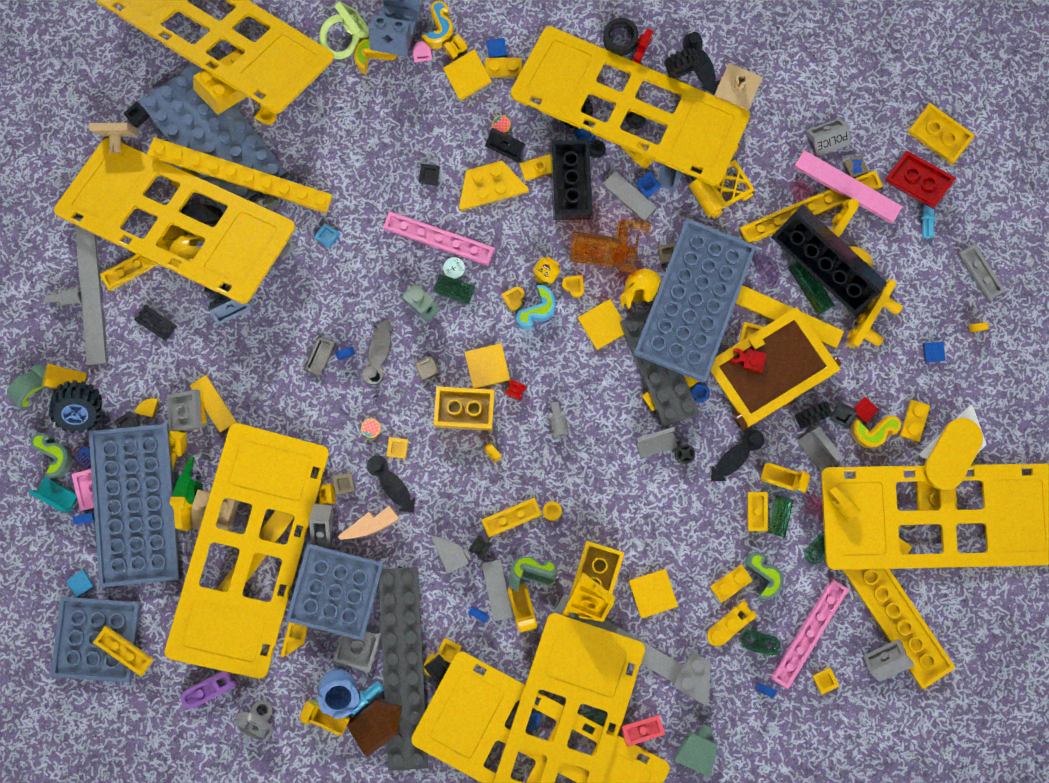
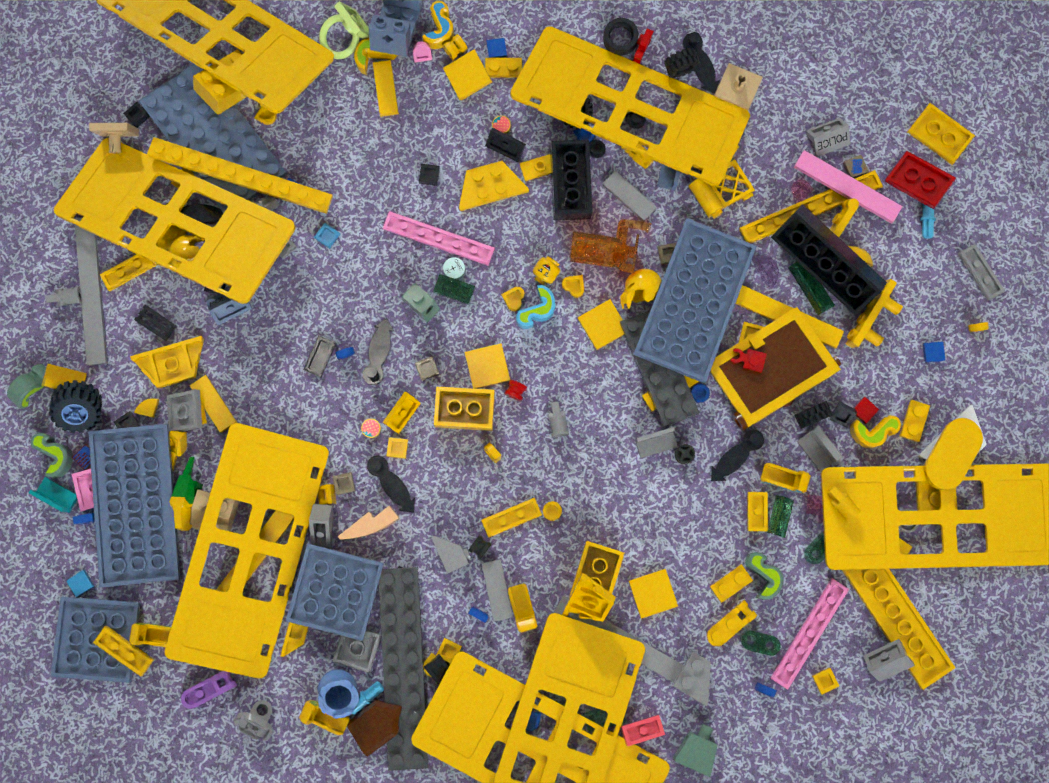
(149, 634): none -> yellow animal
(171, 363): none -> yellow wing
(385, 88): none -> yellow tile
(401, 412): none -> yellow plate
(531, 570): sand green animal -> none
(648, 184): blue tile -> none

